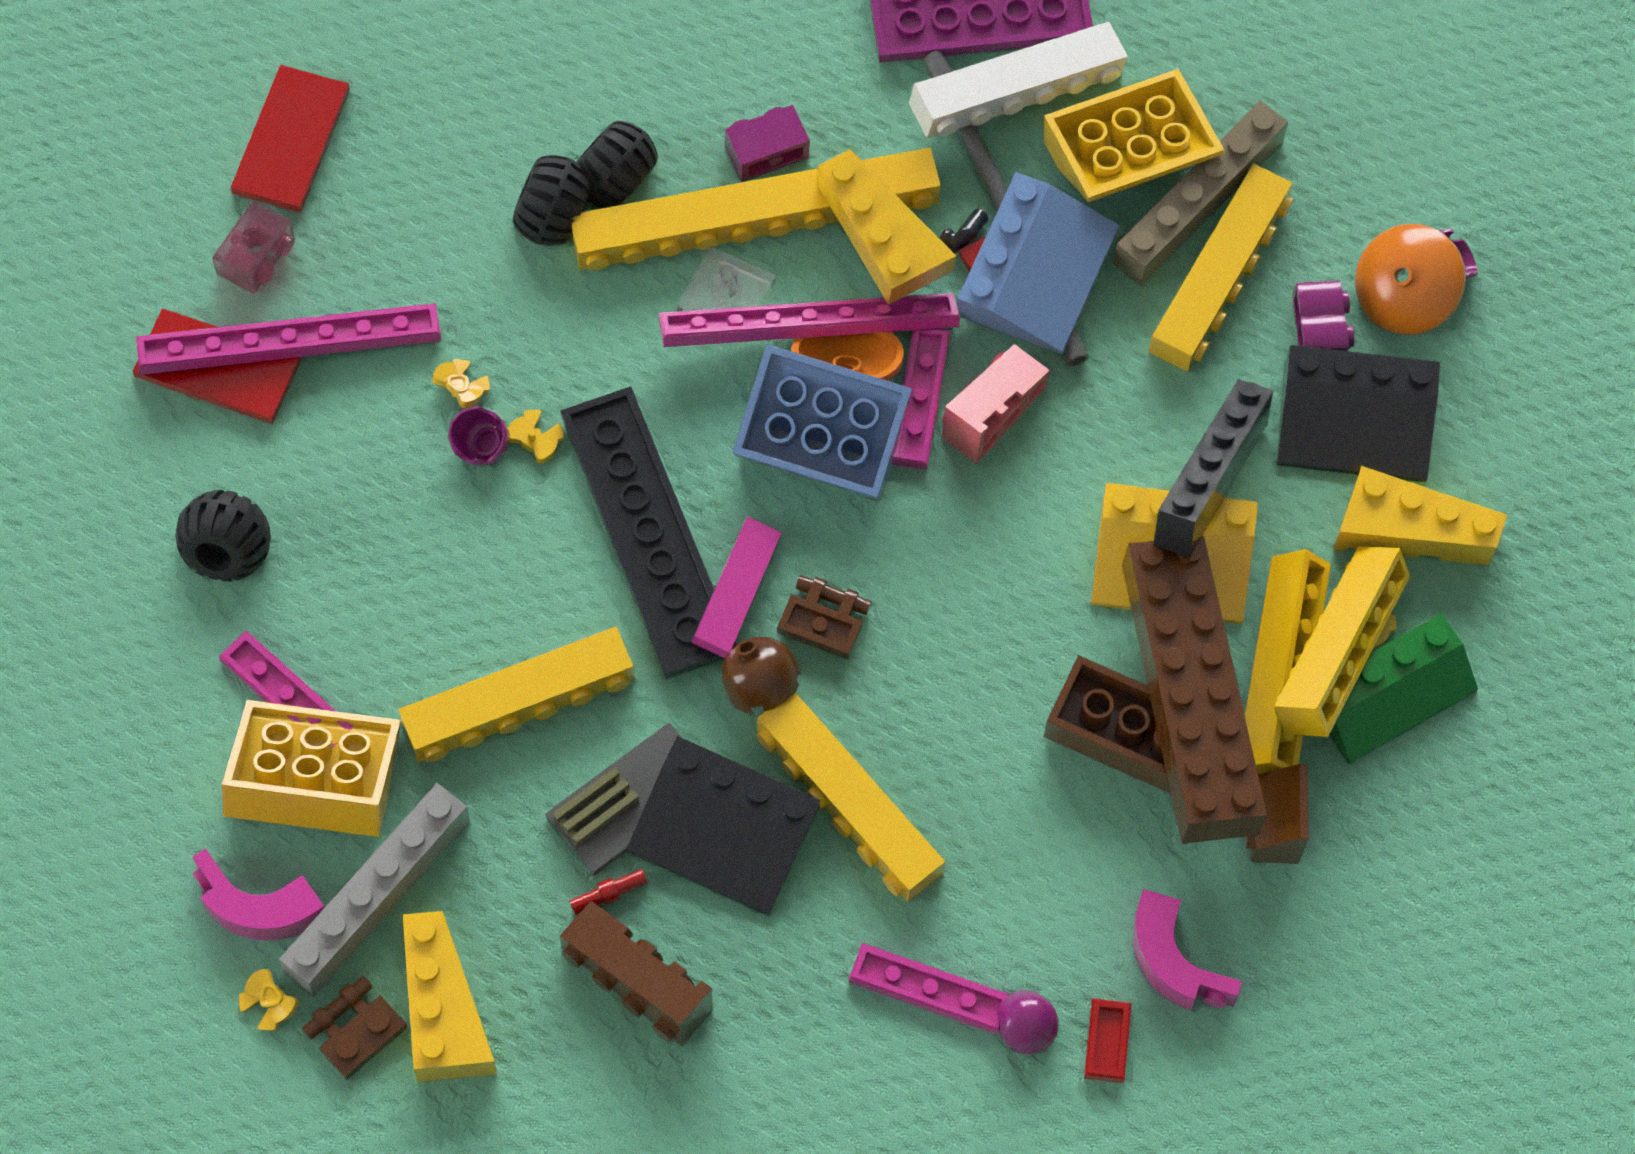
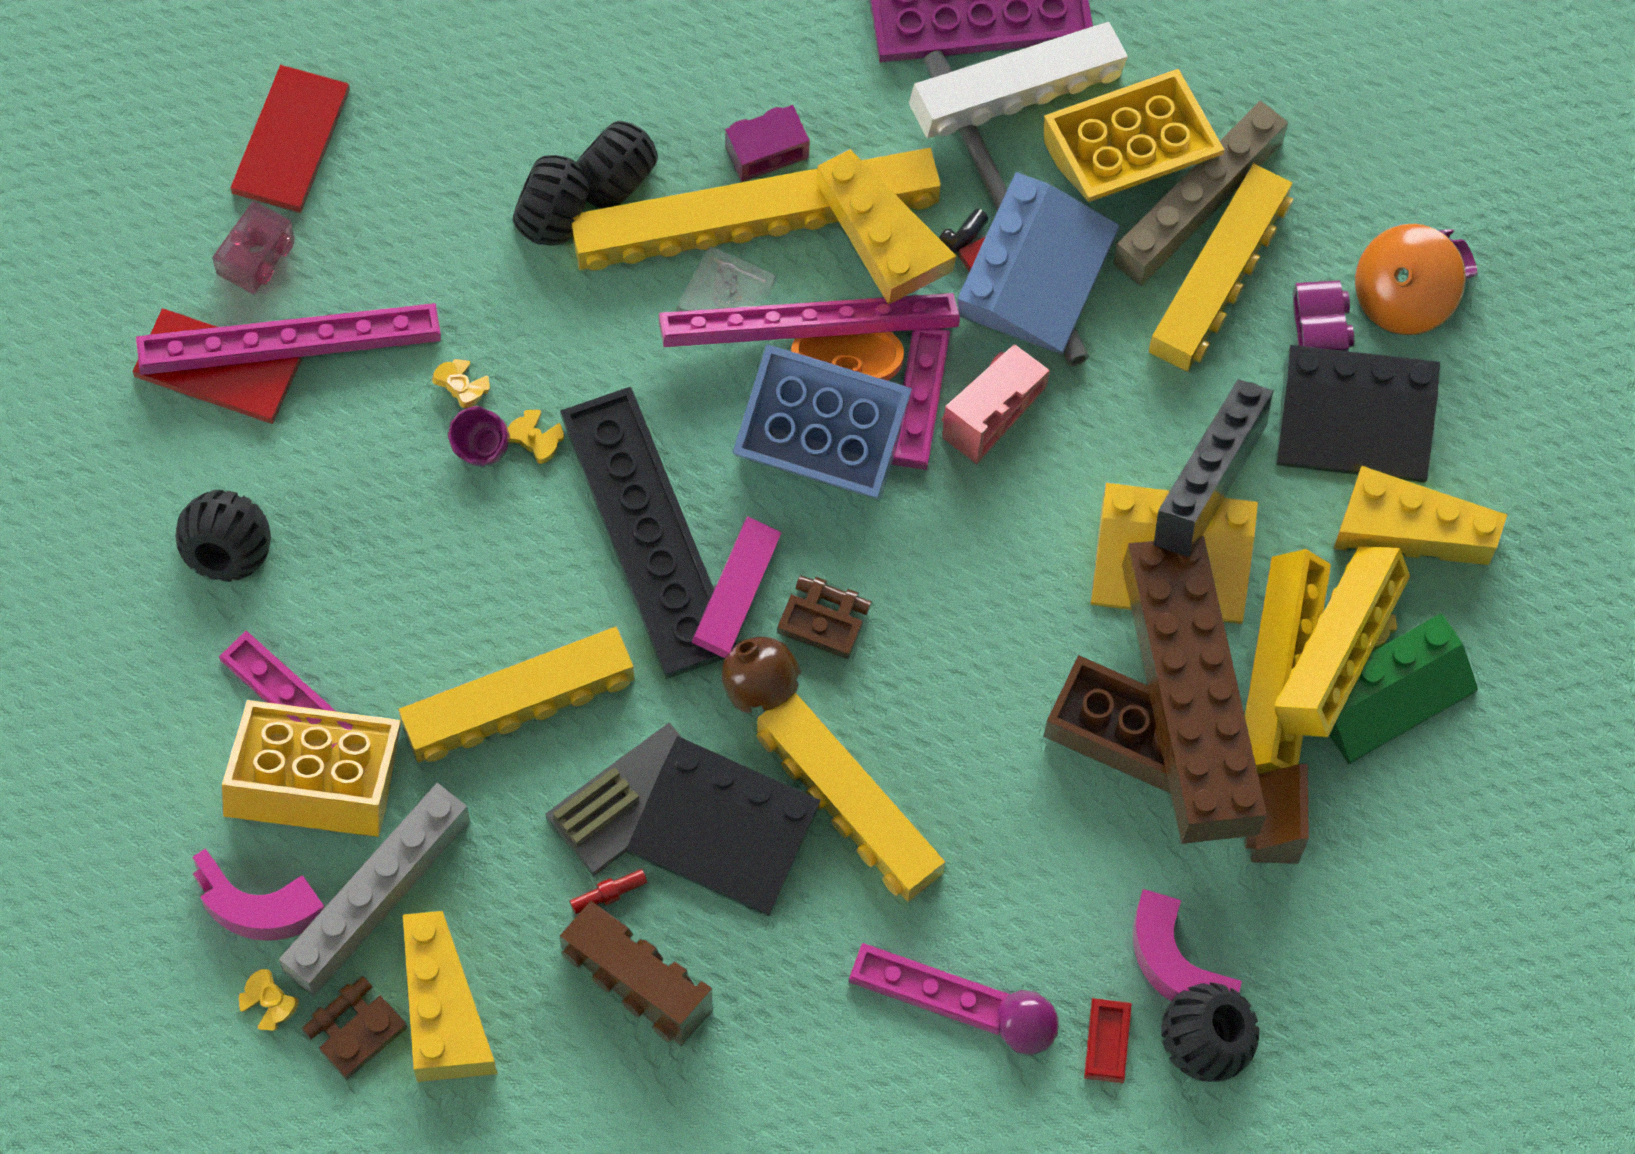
(1210, 1032): none -> black wheel

